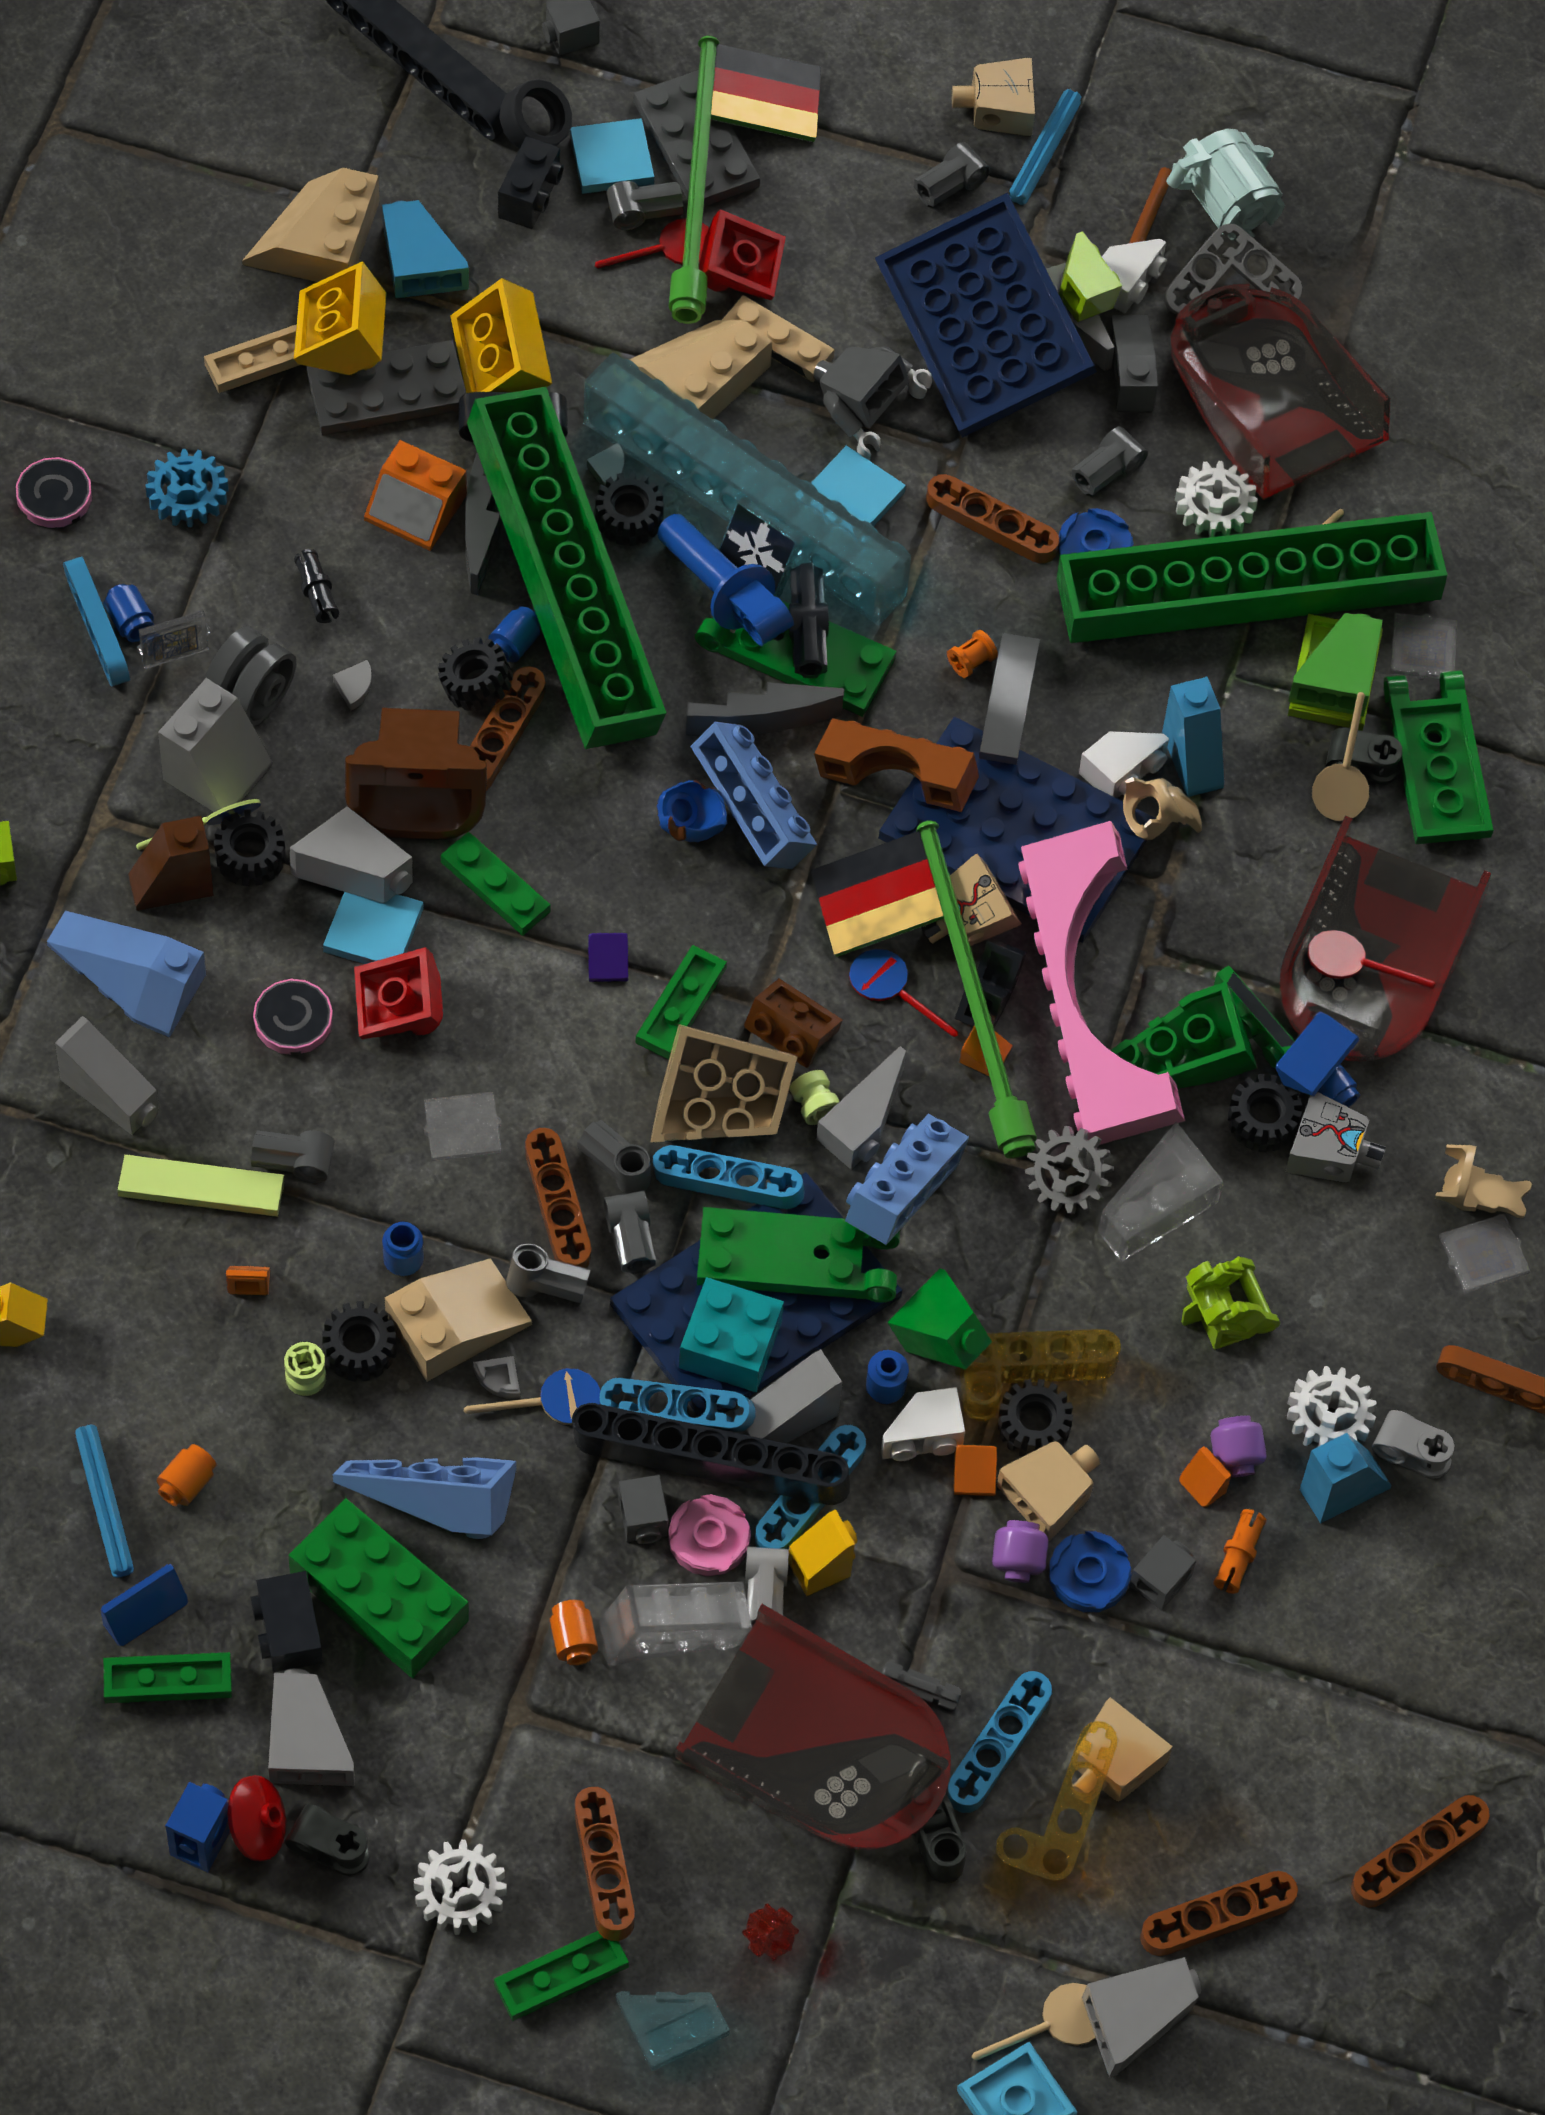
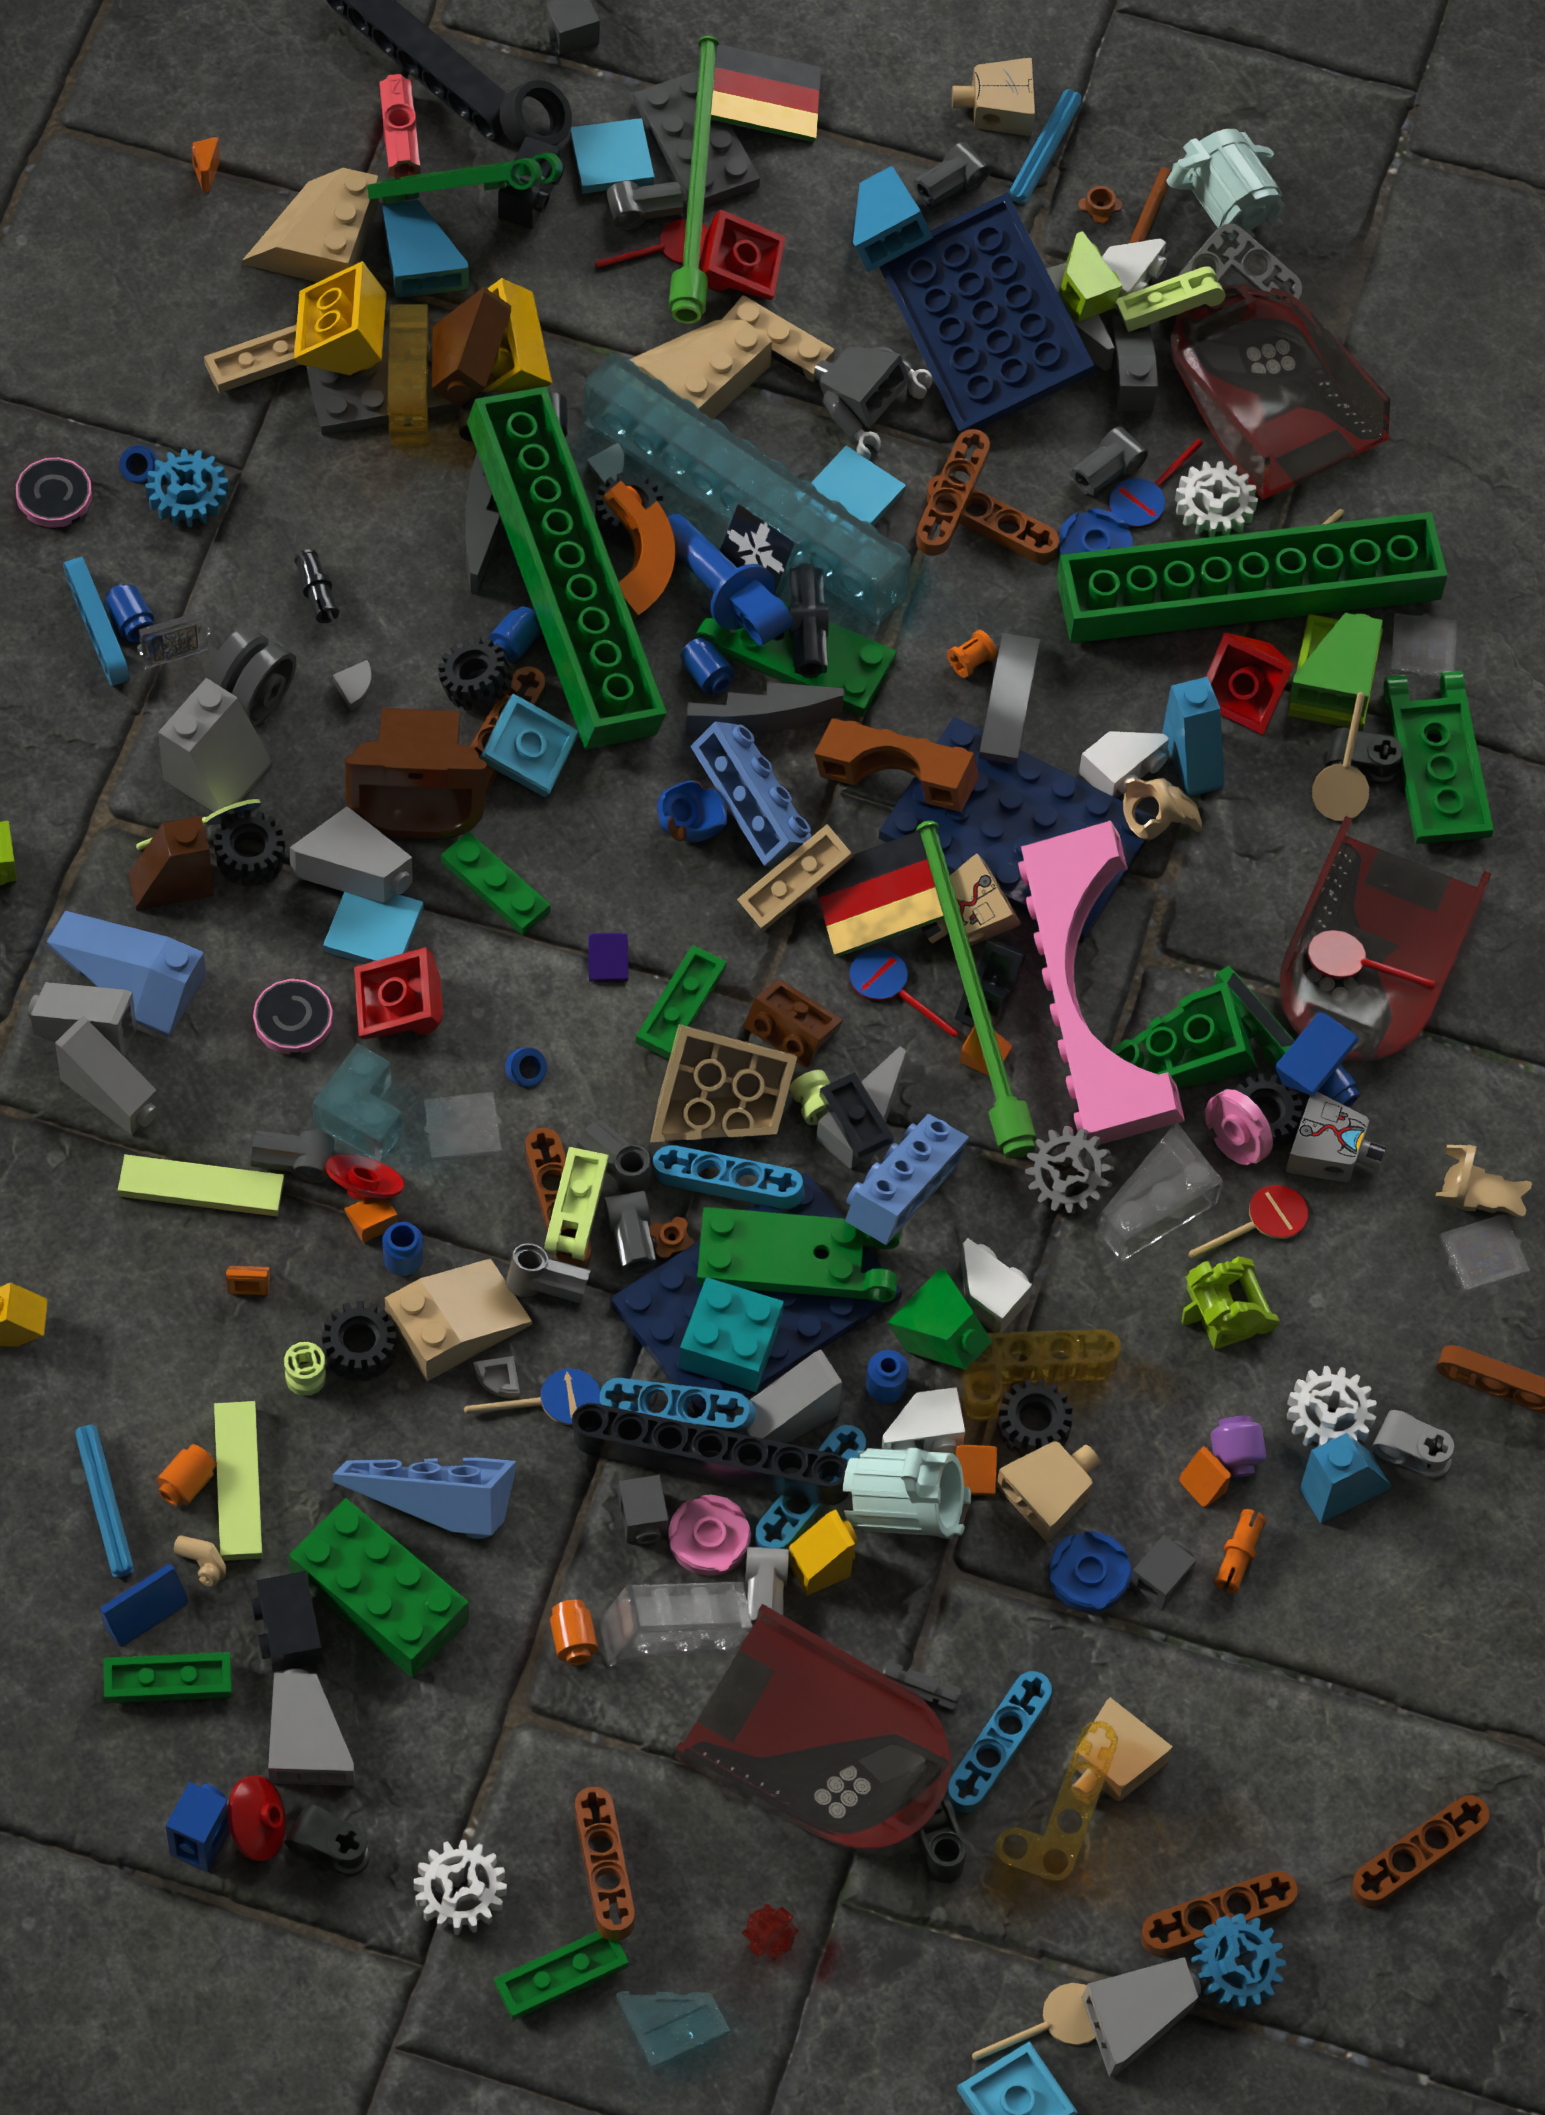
(64, 1004): none -> light grey slope
(132, 452): none -> blue piece
(205, 1553): none -> tan arm
(206, 161): none -> orange slope
(238, 1481): none -> yellowish green tile
(353, 1106): none -> clear light blue brick
(364, 1176): none -> red dish
(371, 1217): none -> orange slope
(399, 126): none -> coral piece
(408, 375): none -> clear yellow beam
(416, 495): orange slope -> none
(467, 346): none -> reddish brown slope
(492, 176): none -> green hinge
(512, 1066): none -> blue piece
(529, 745): none -> medium azure tile
(576, 1202): none -> yellowish green plate
(652, 547): none -> orange arch
(666, 1248): none -> dark orange plate
(707, 666): none -> blue brick
(795, 877): none -> tan plate
(856, 1115): none -> black plate
(887, 220): none -> dark azure slope
(906, 1492): none -> light aqua container
(954, 492): none -> dark orange beam
(991, 1287): none -> white slope
(1020, 1550): medium lavender head -> none
(1100, 196): none -> dark orange plate
(1142, 501): none -> blue piece
(1170, 298): none -> yellowish green plate
(1239, 1127): none -> bright pink tile
(1246, 1982): none -> dark azure gear
(1248, 680): none -> red slope
(1273, 1211): none -> red piece

